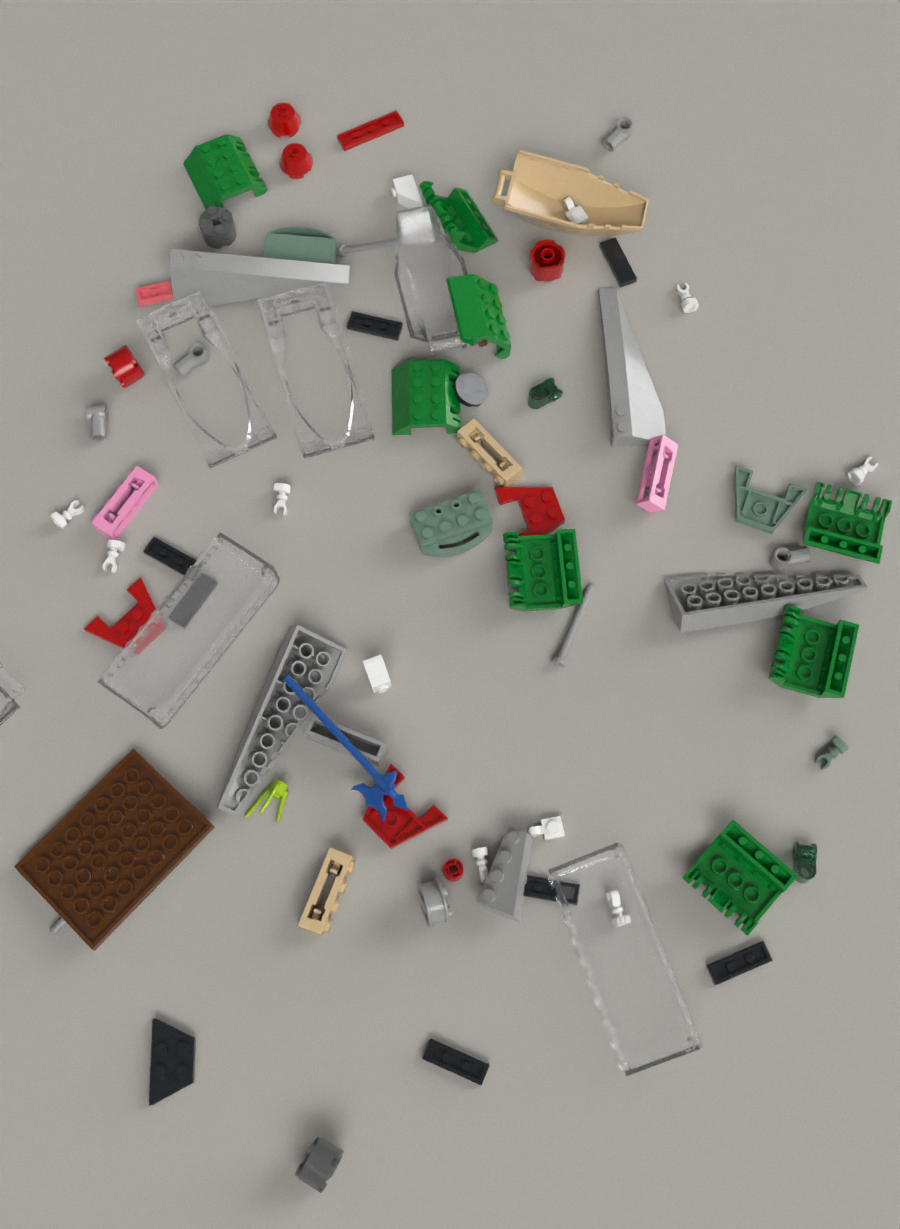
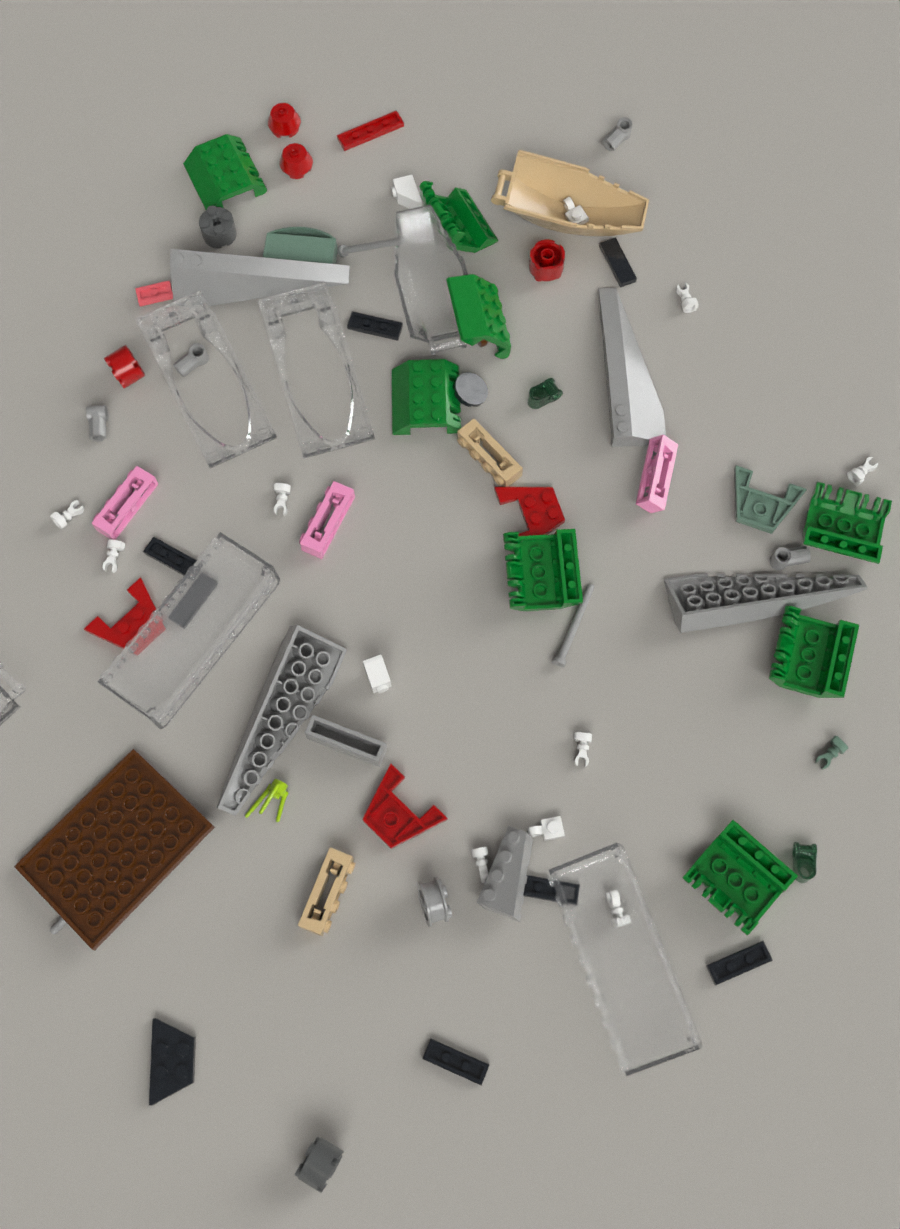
(312, 540): none -> bright pink brick
(384, 783): blue piece -> none
(451, 523): sand green piece -> none
(454, 873): red wheel -> none
(583, 738): none -> white piece

